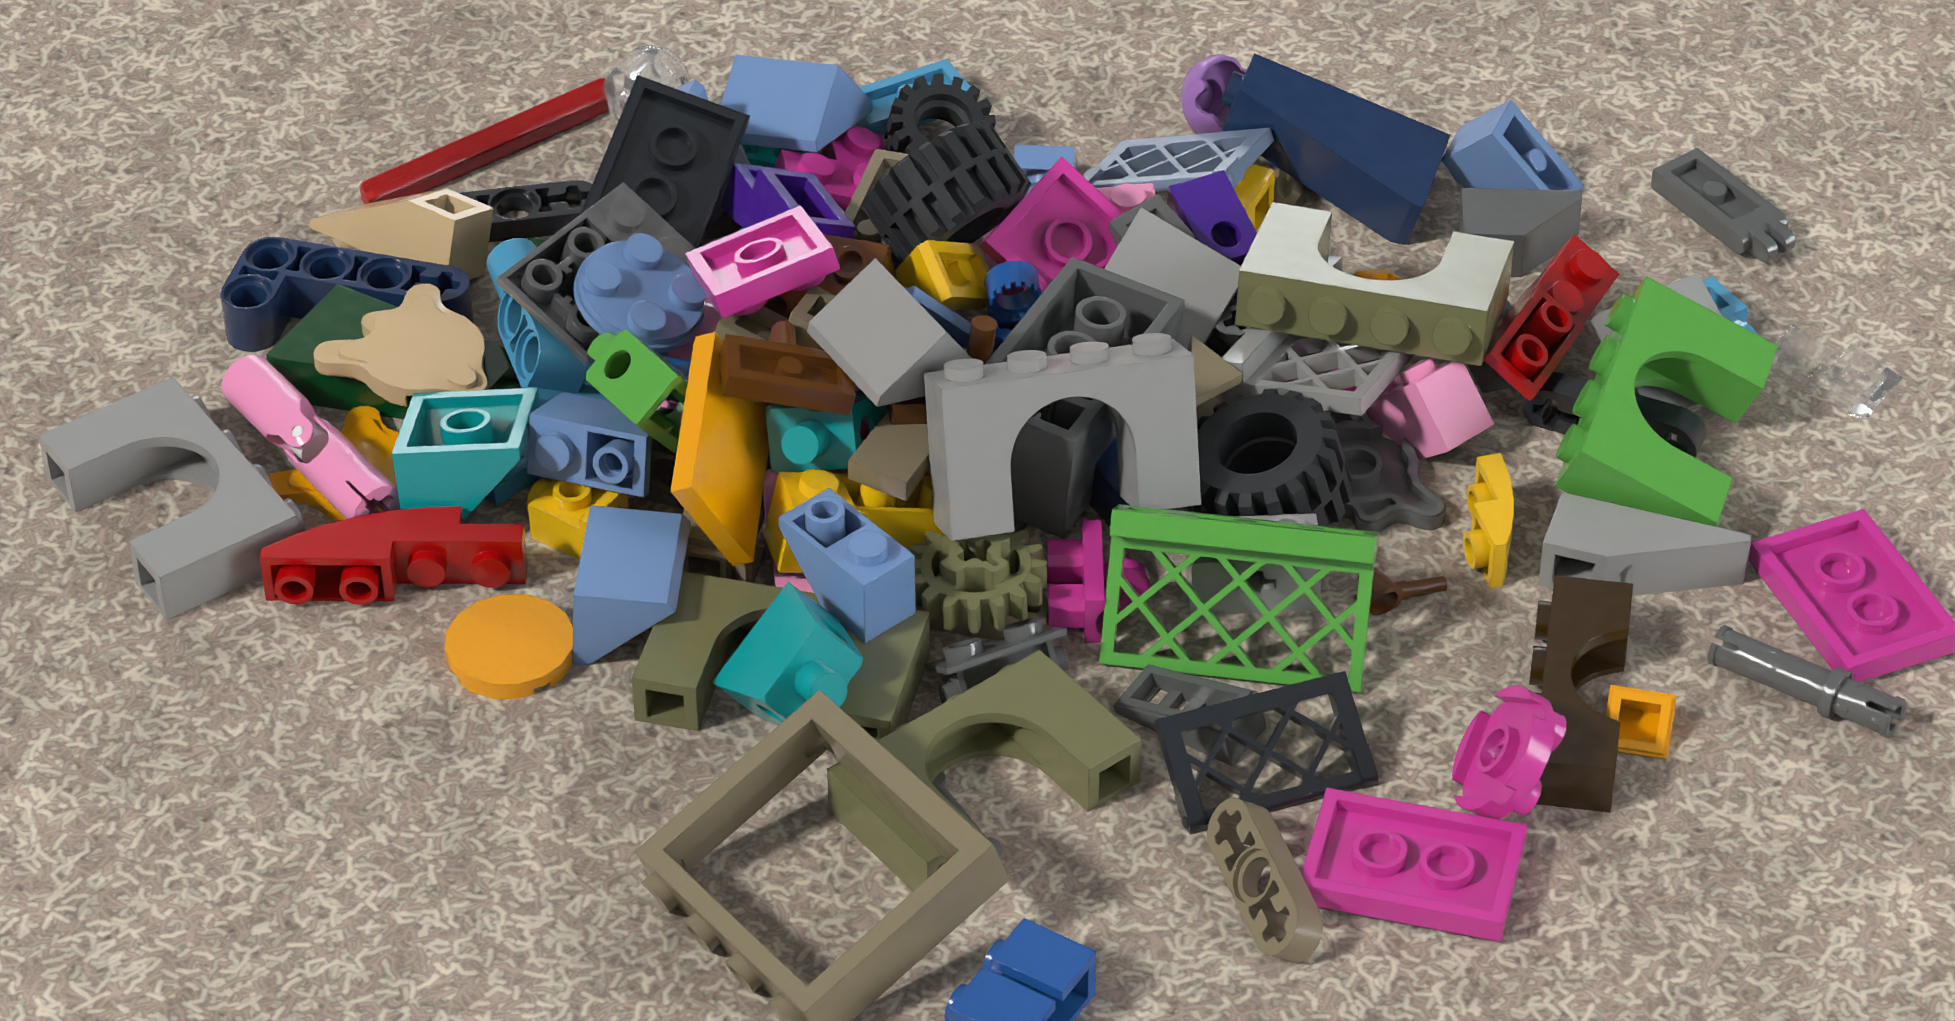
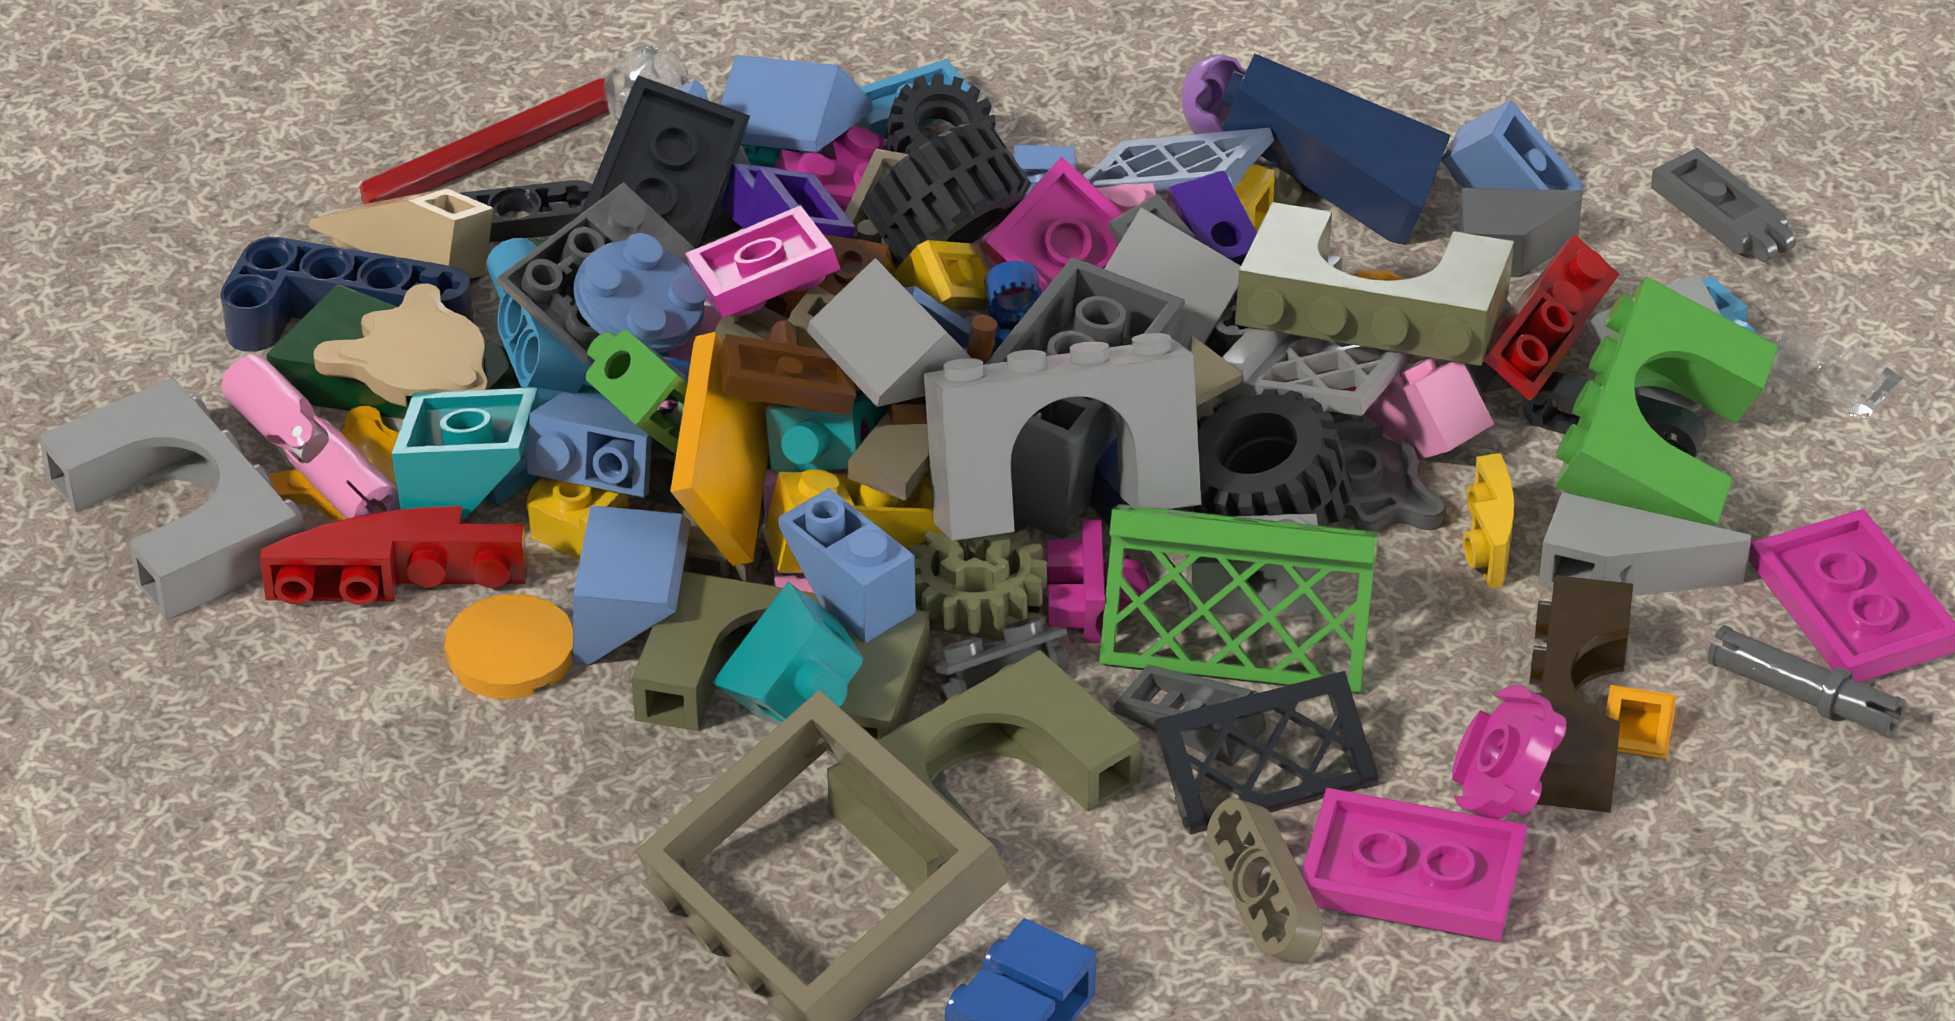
(1388, 594): reddish brown hand -> none

